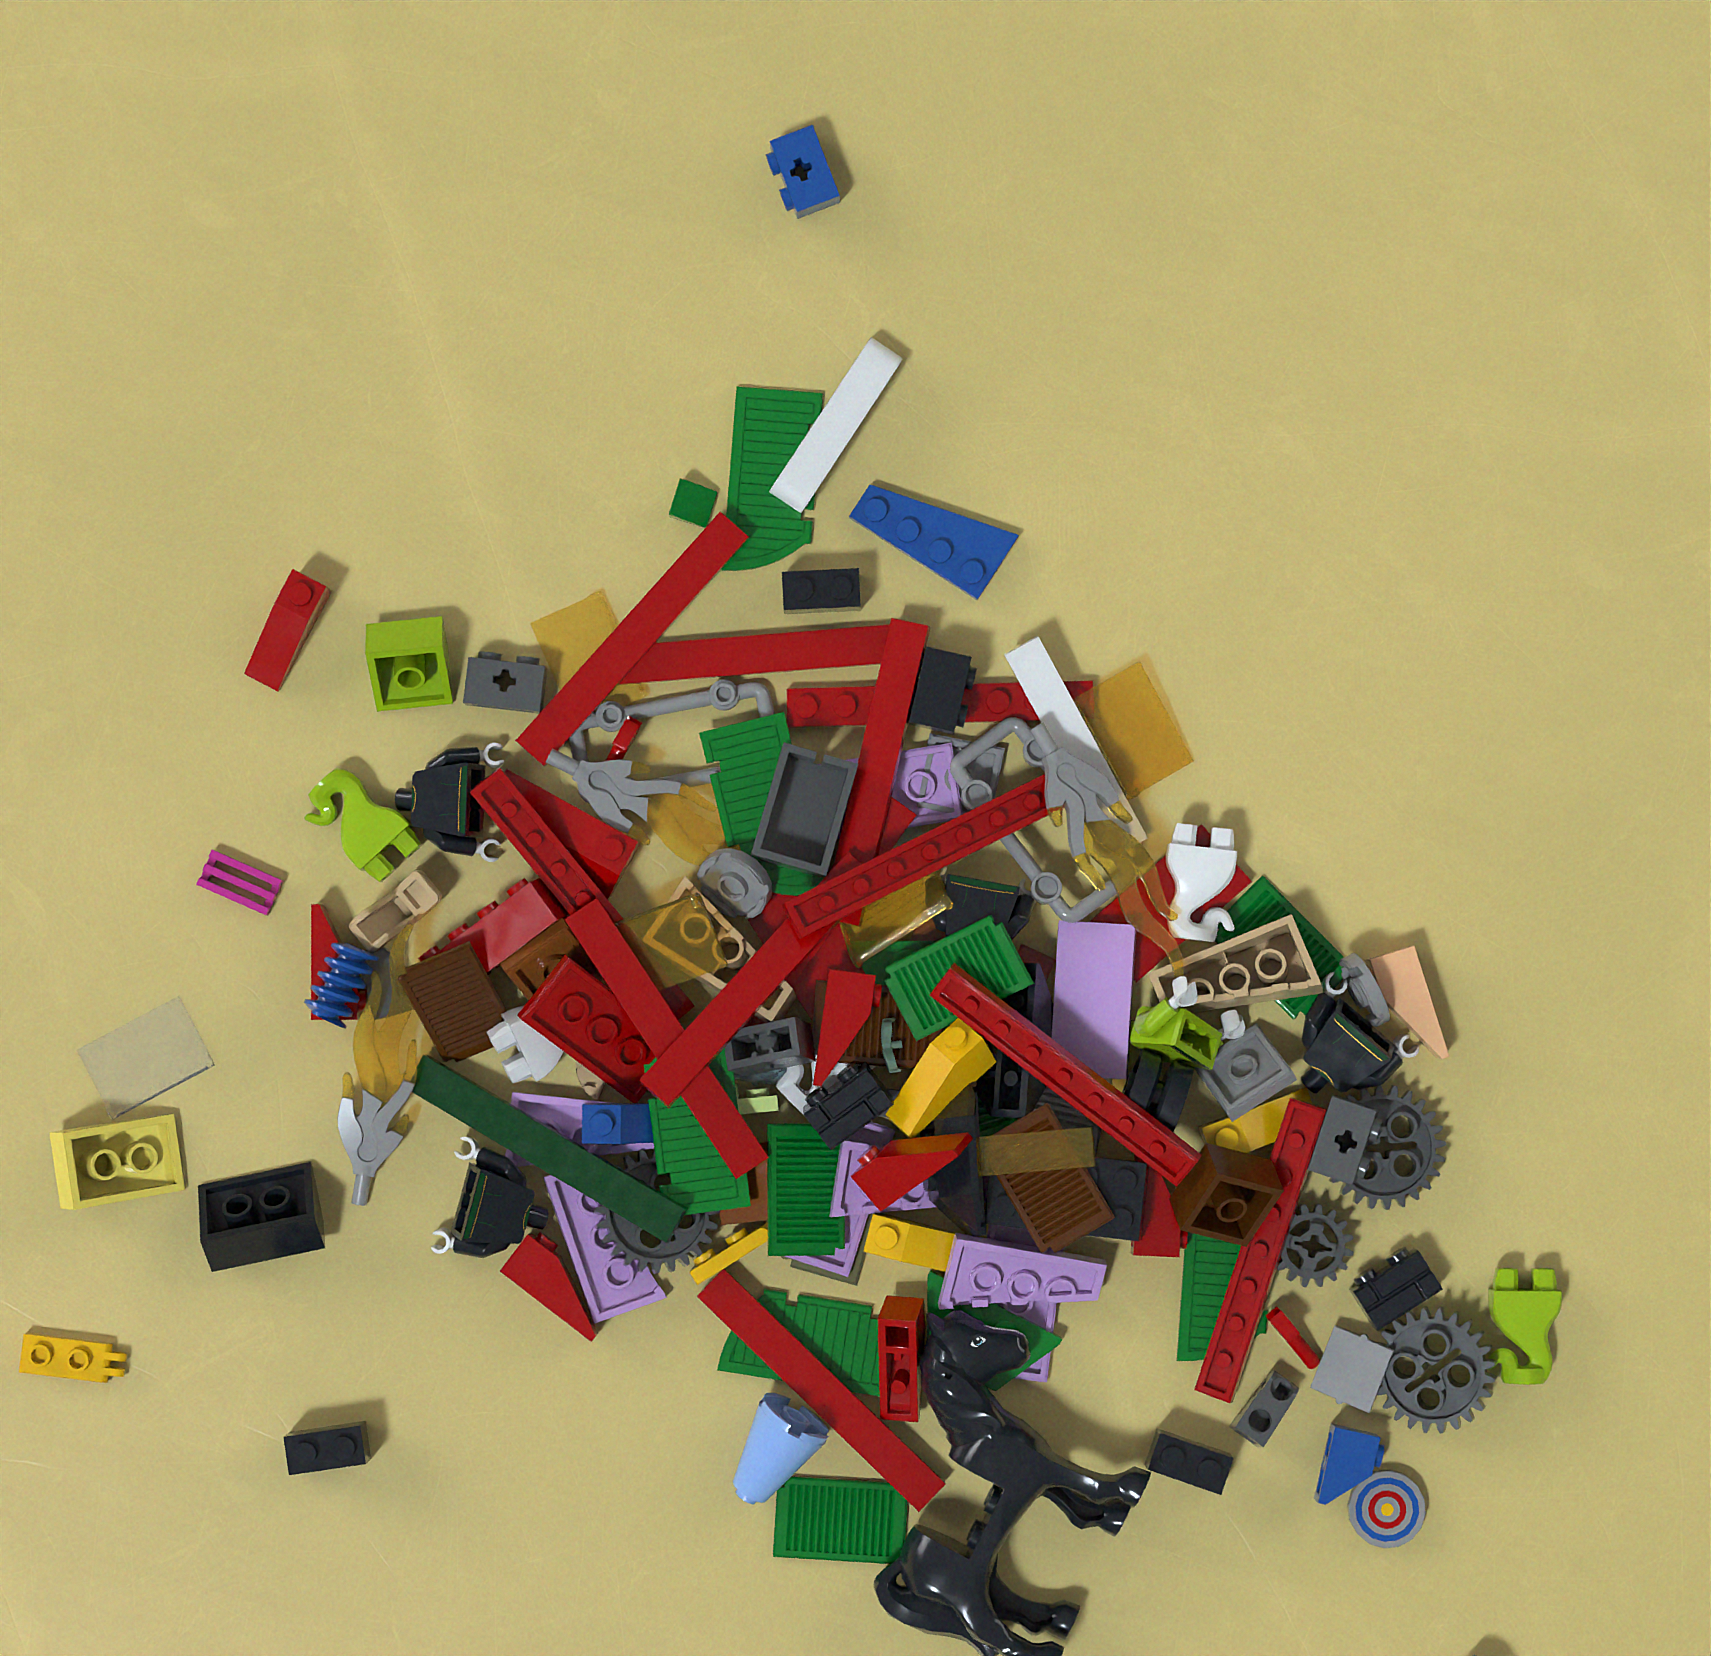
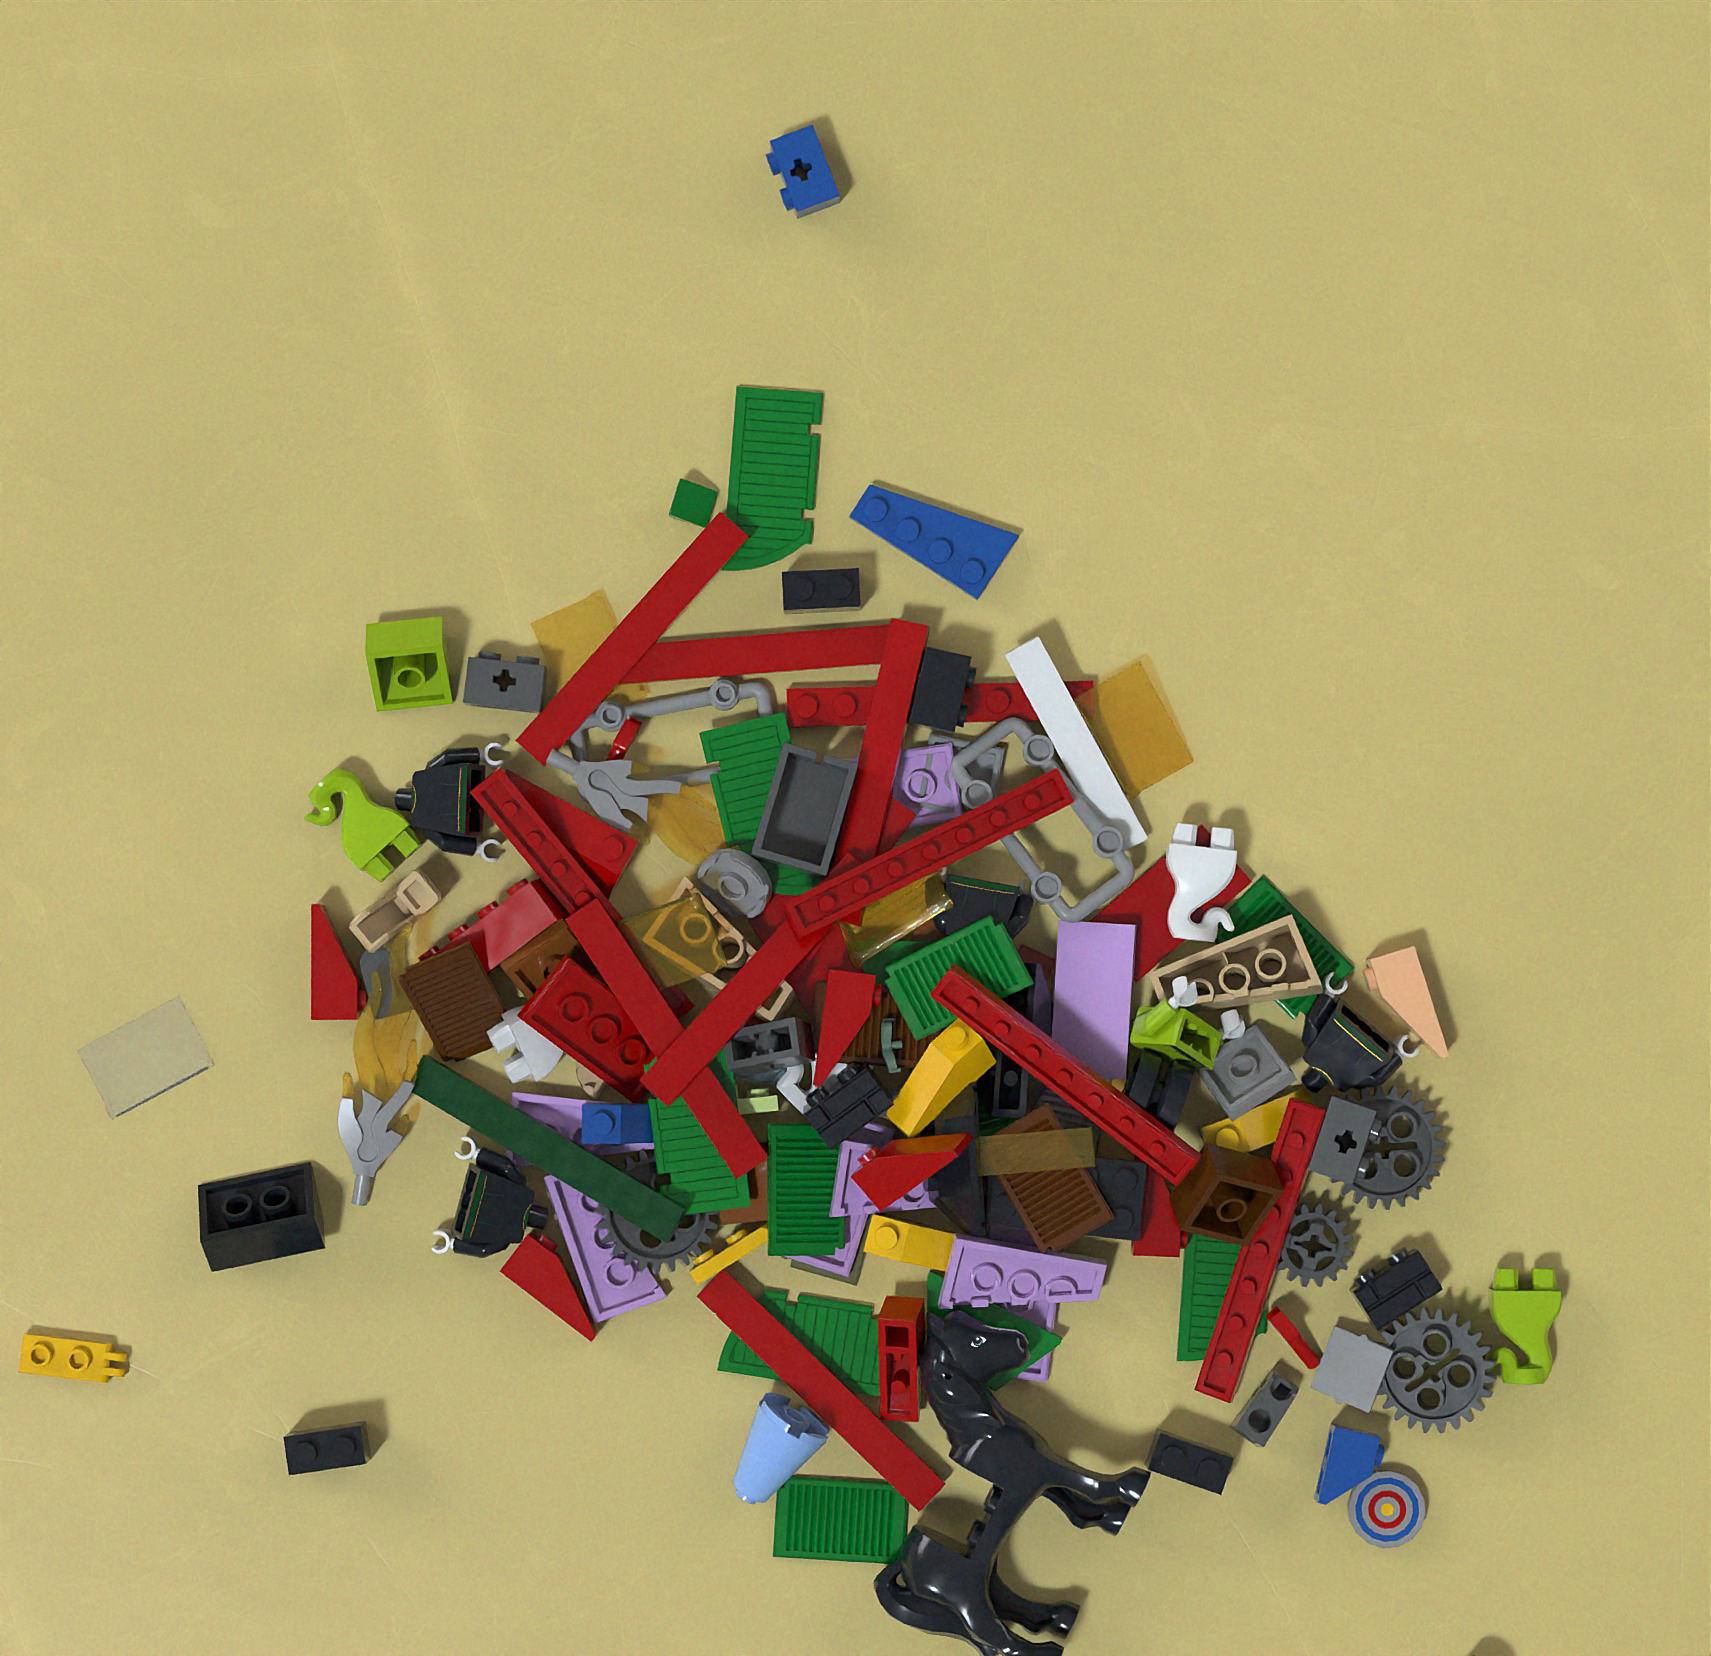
(116, 1161): light yellow slope -> none
(209, 869): dark pink tile -> none
(287, 629): red slope -> none
(340, 982): blue piece -> none
(835, 425): white beam -> none
(1093, 834): piece -> none
(1364, 989): light grey tile -> none

